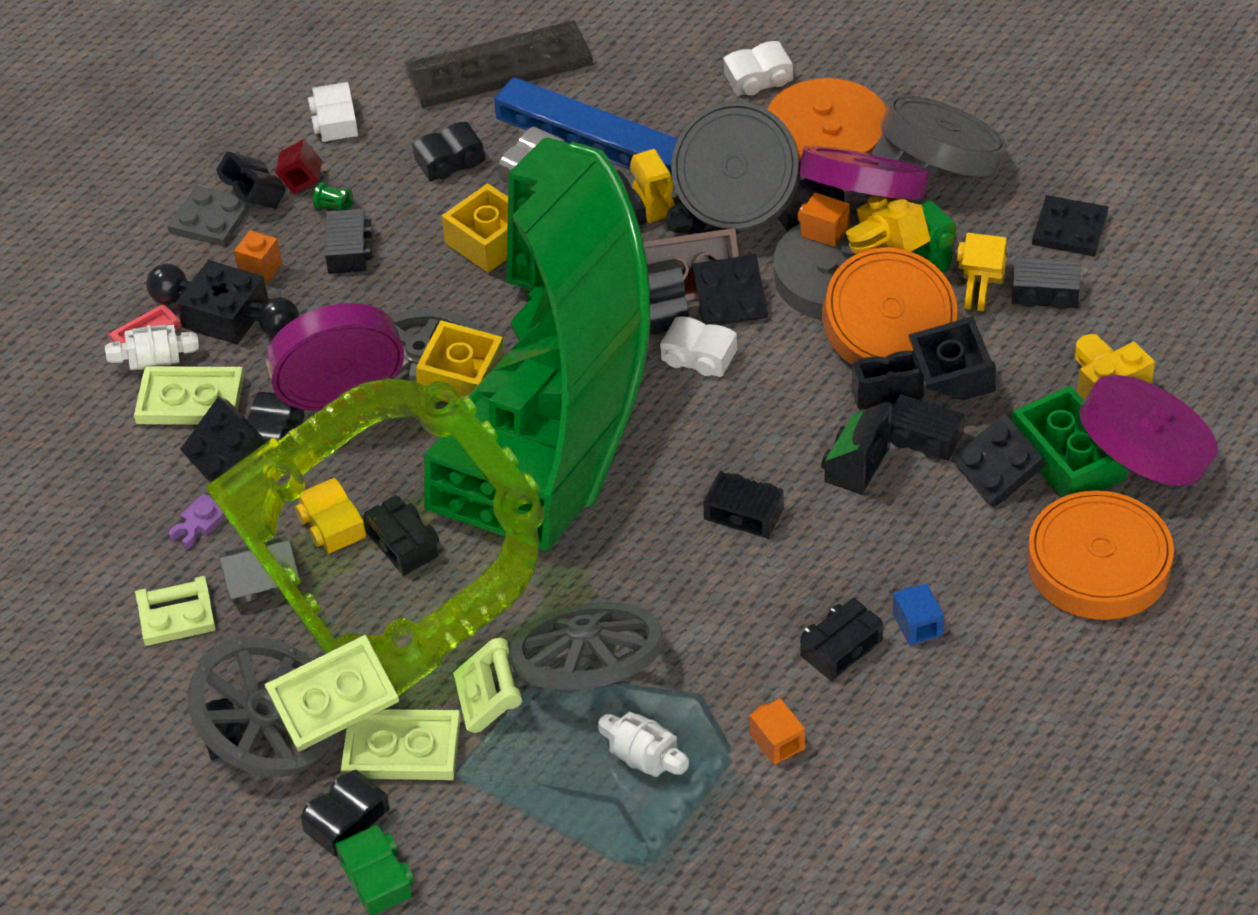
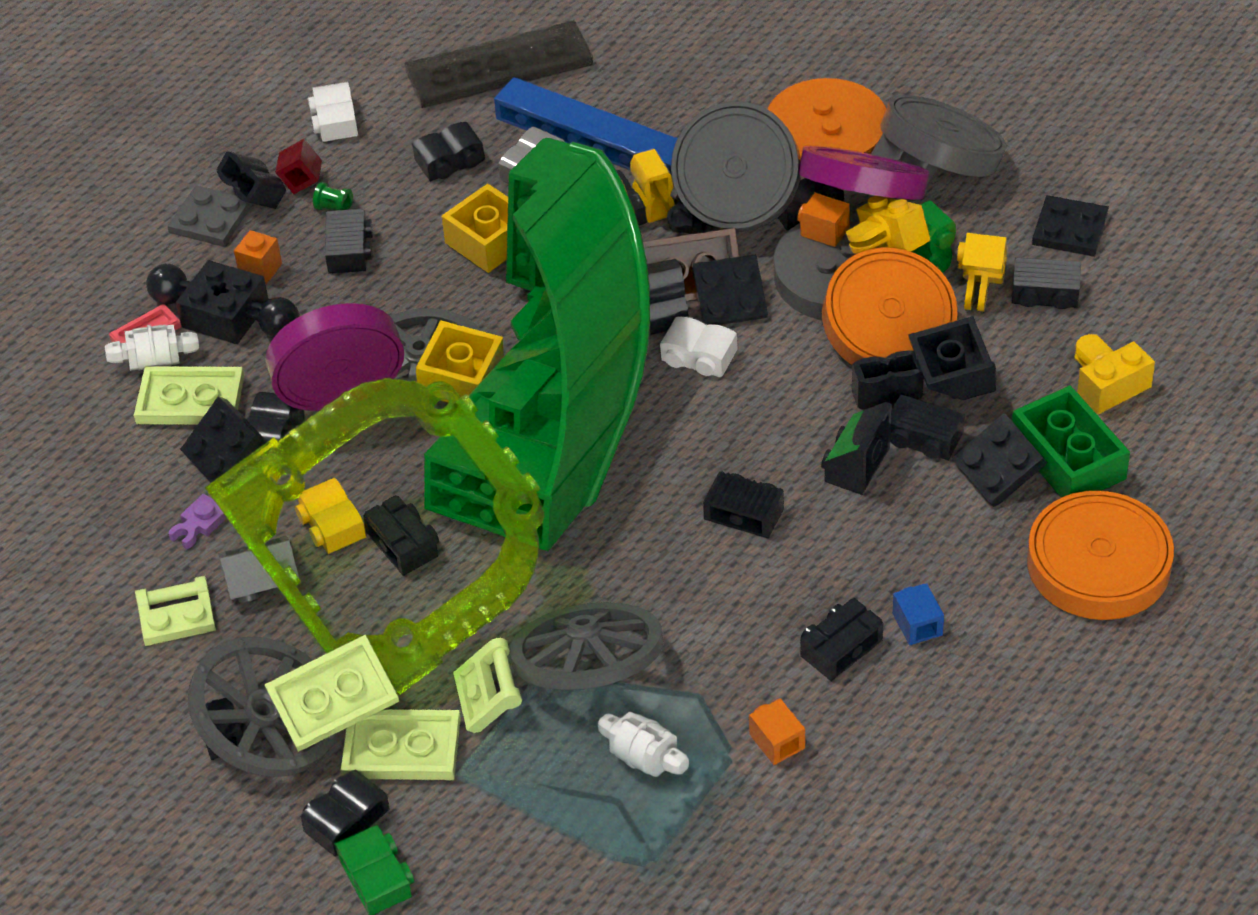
(758, 68): white brick -> none
(1148, 430): magenta brick -> none

